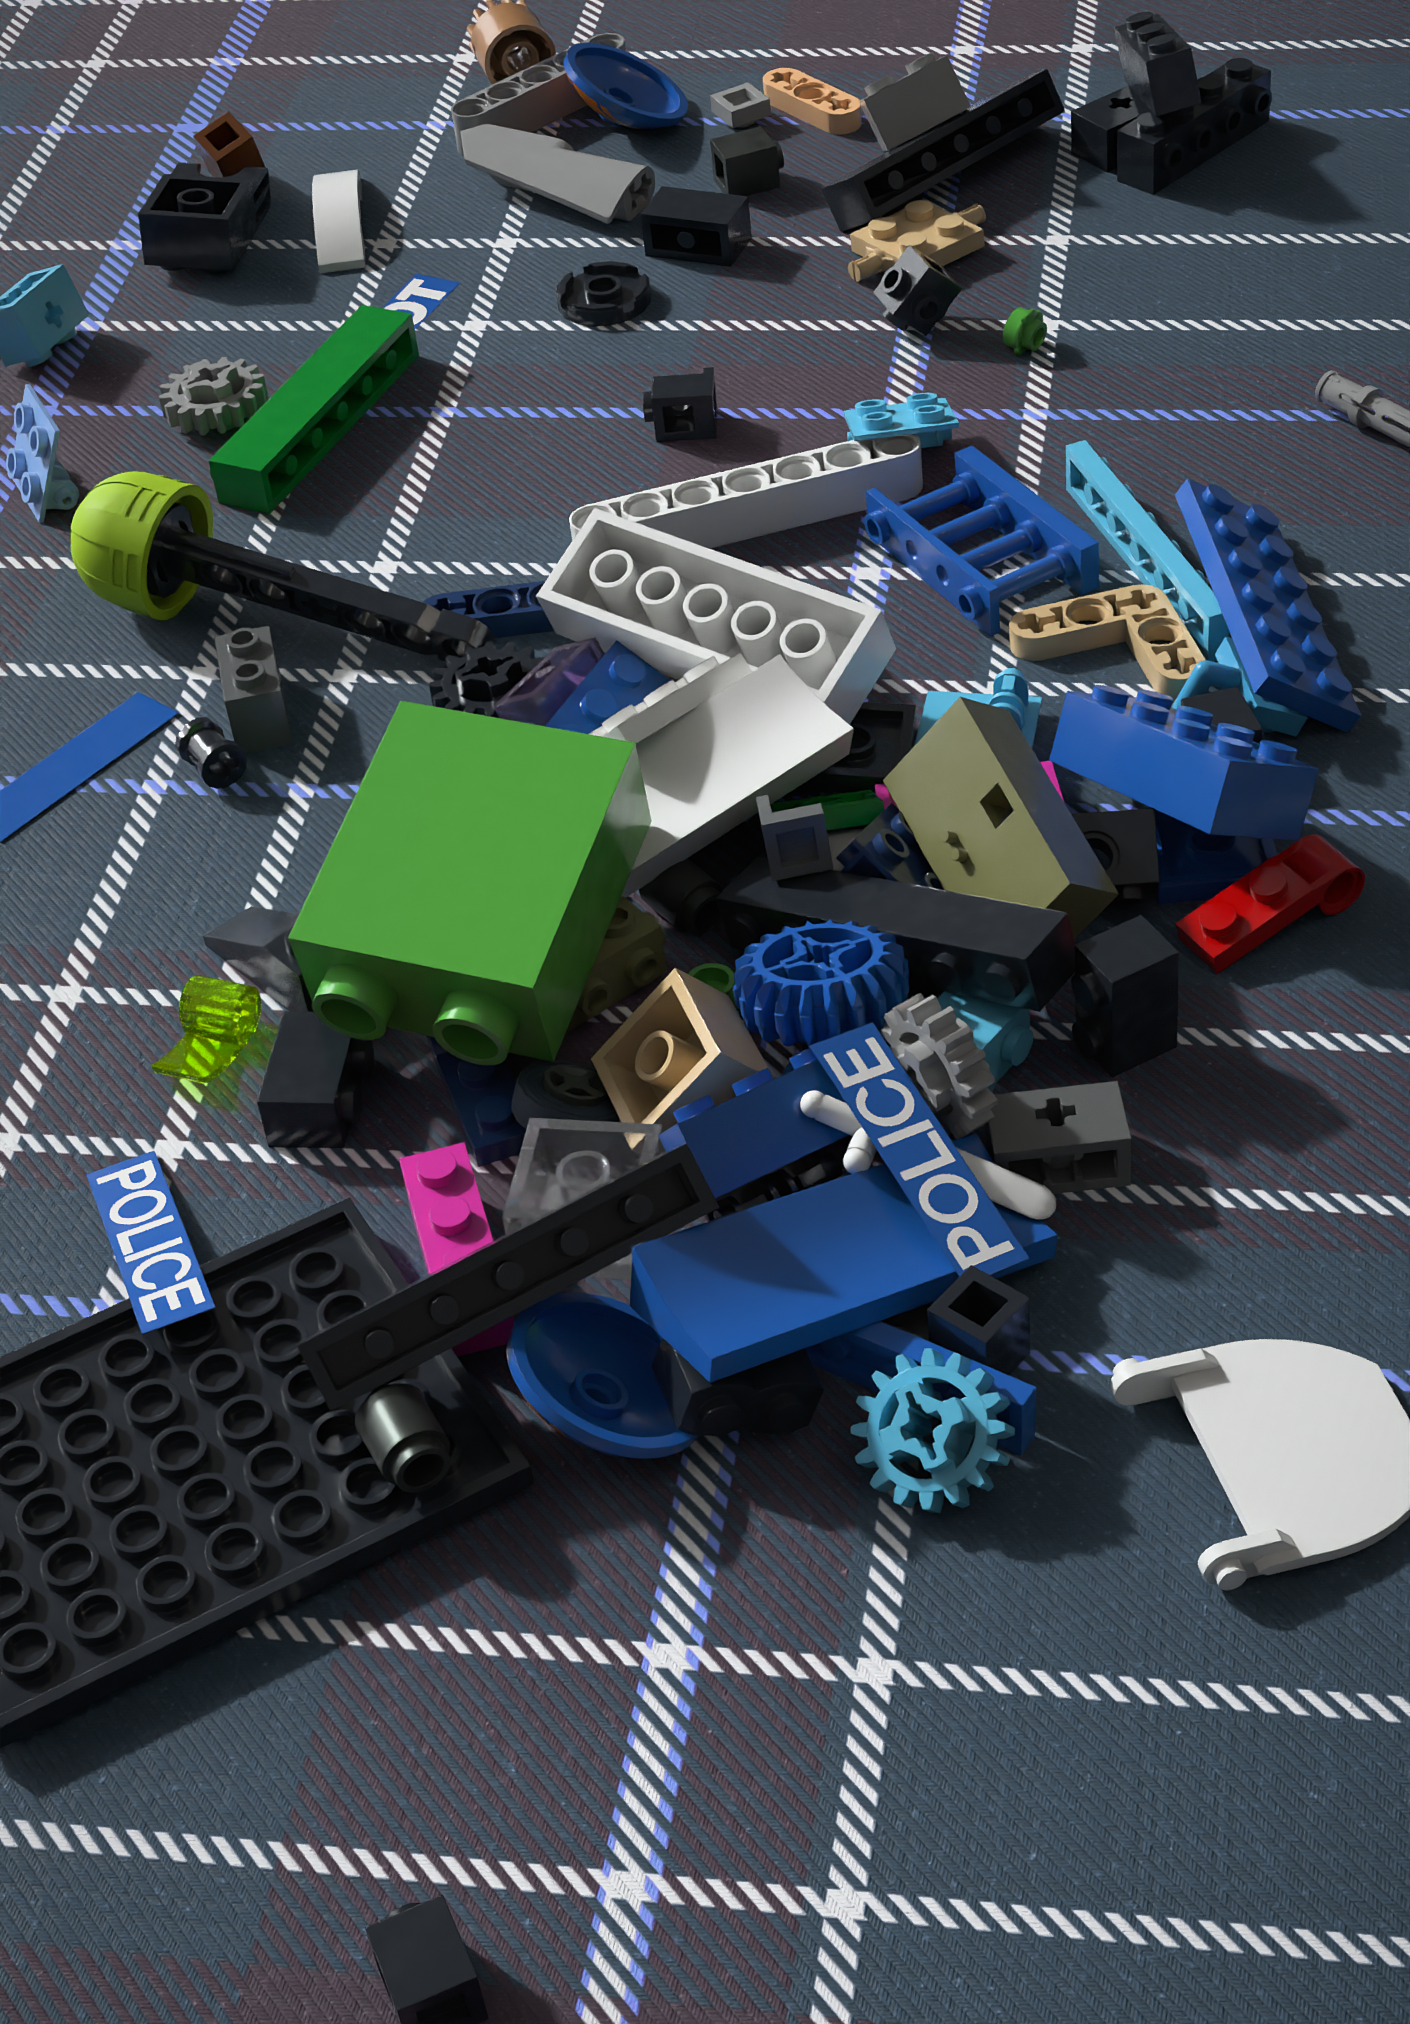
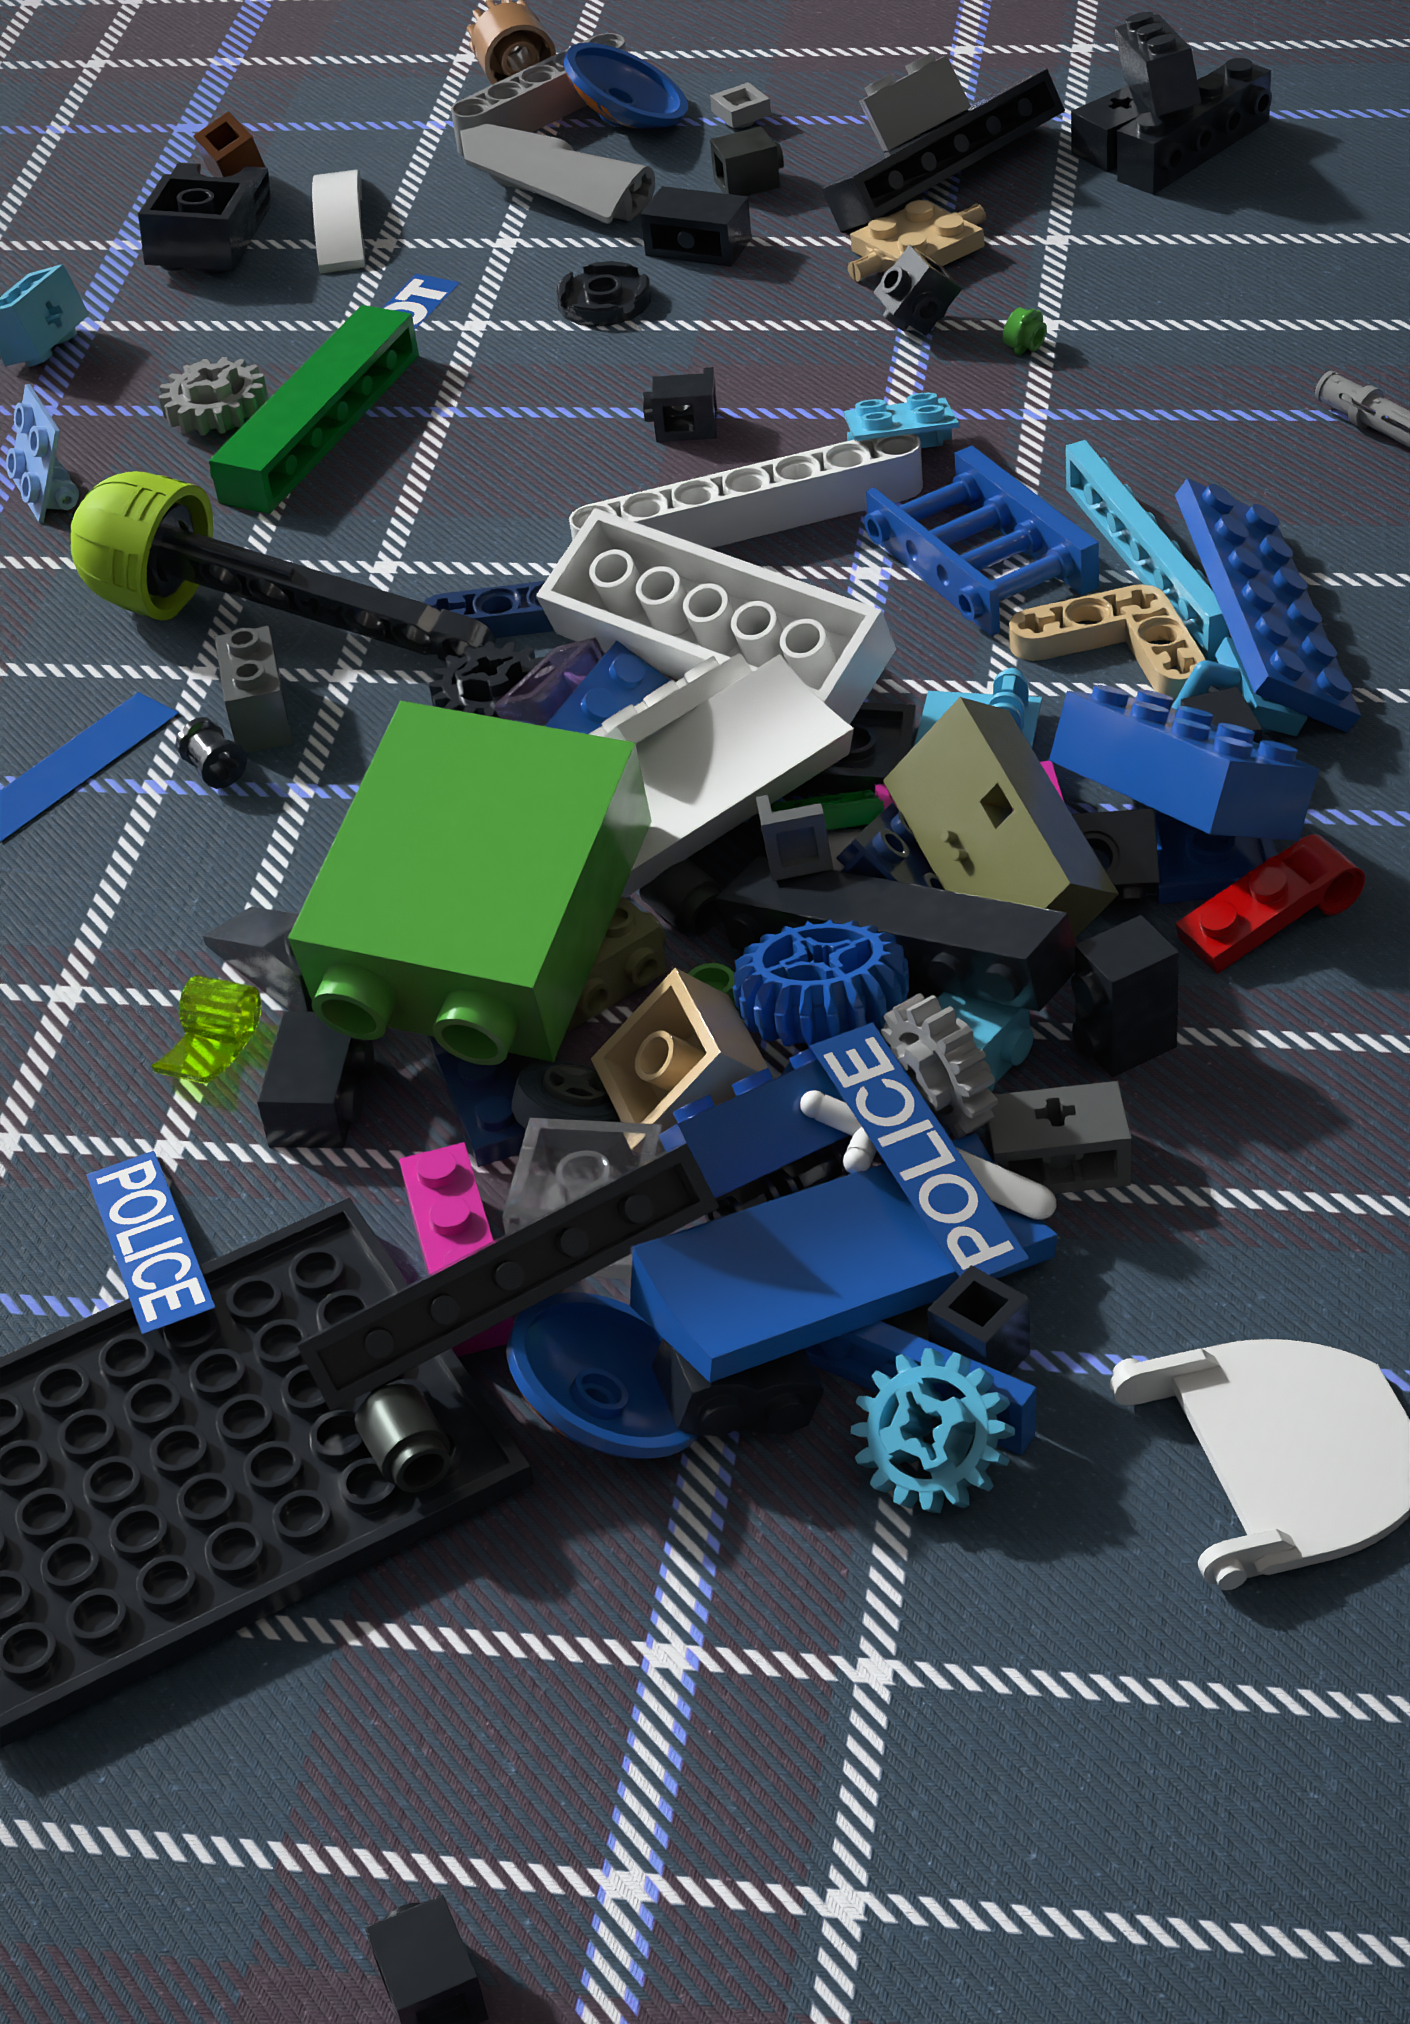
(812, 101): light nougat beam -> none

